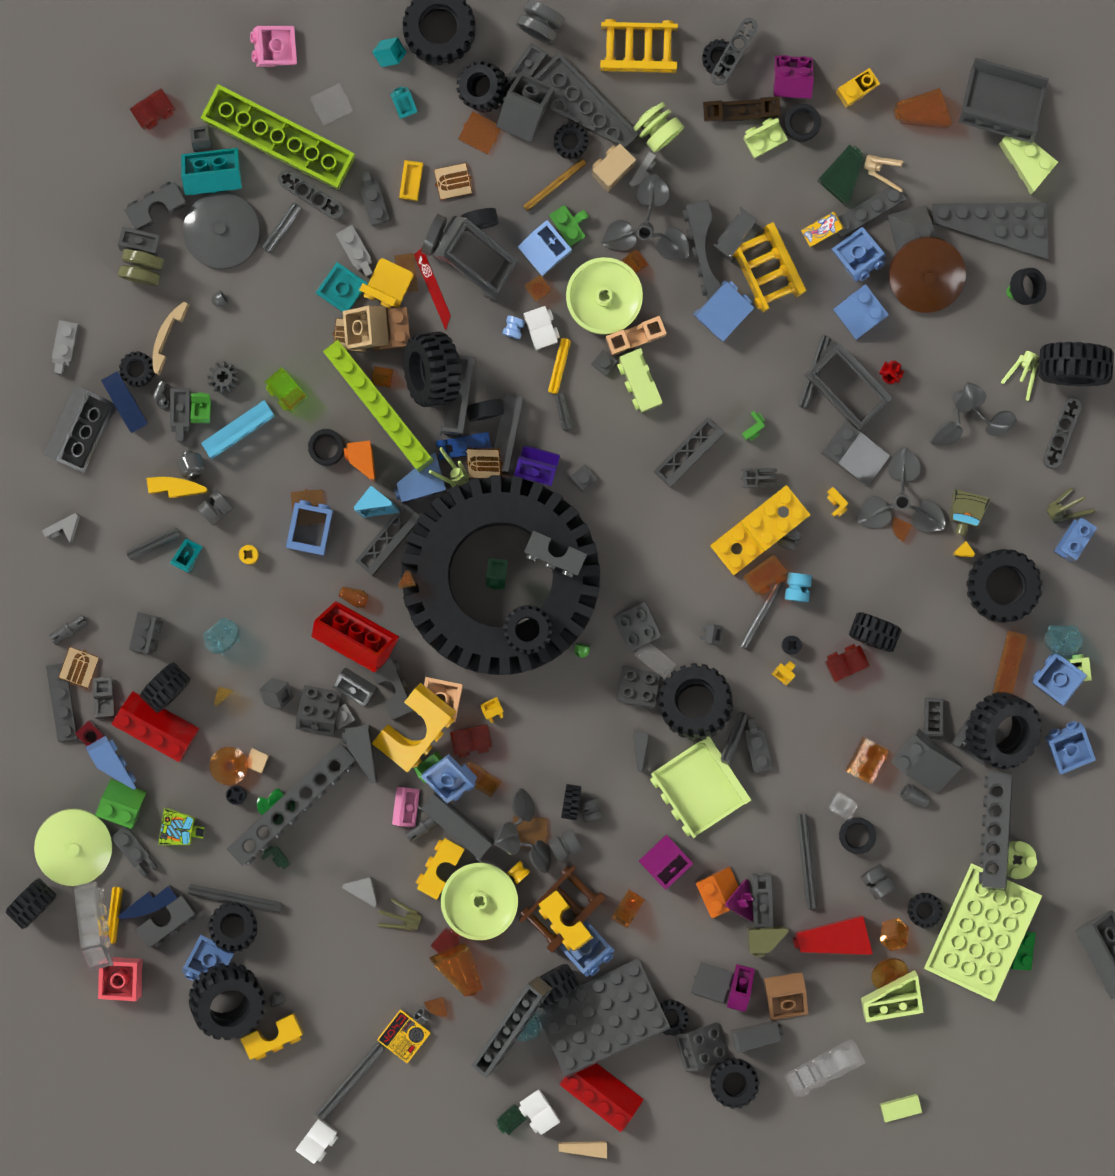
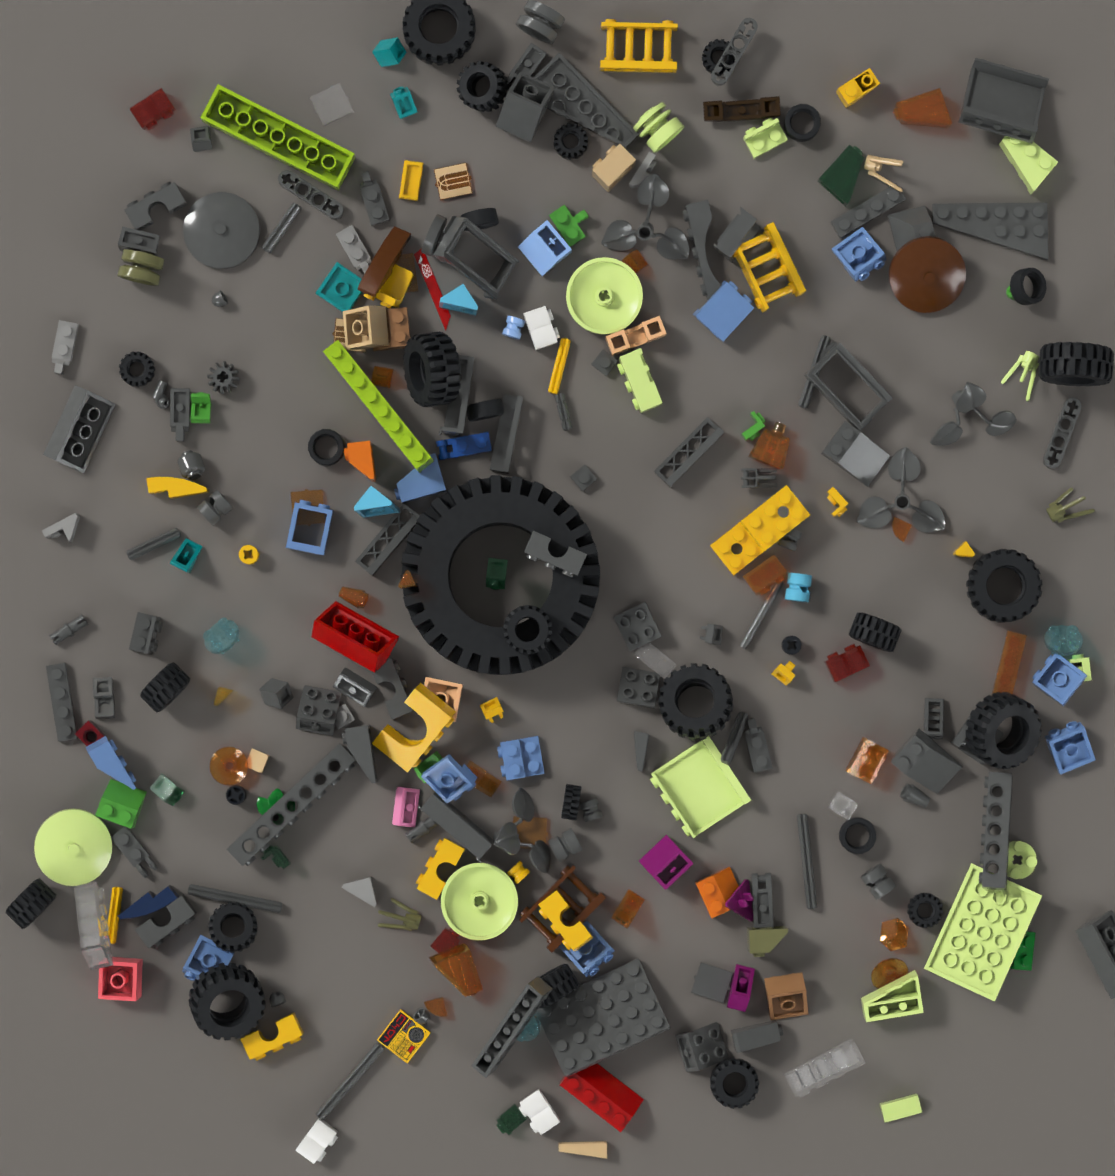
(78, 667): piece -> none
(124, 402): dark blue slope -> none
(158, 730): red slope -> none
(167, 790): none -> clear green bracket
(177, 314): tan slope -> none
(178, 828): torso -> none
(211, 171): teal slope -> none
(238, 429): medium azure fence -> none
(273, 46): bright pink plate -> none
(285, 389): clear neon green brick -> none
(384, 261): none -> reddish brown slope
(458, 475): yellowish green plant -> none
(459, 300): none -> medium azure slope
(470, 740): clear red brick -> none
(479, 133): clear orange piece -> none
(483, 462): piece -> none
(521, 758): none -> medium blue plate
(537, 288): clear orange plate -> none
(537, 465): dark purple panel -> none
(555, 184): pearl gold bar -> none
(581, 650): bright green hinge -> none
(682, 1016): black tyre -> none
(771, 447): none -> clear orange torso
(793, 76): magenta slope -> none
(822, 229): tile -> none
(838, 937): red slope -> none
(860, 312): medium blue slope -> none
(891, 372): red gear -> none
(967, 510): olive torso -> none
(1075, 539): medium blue panel -> none

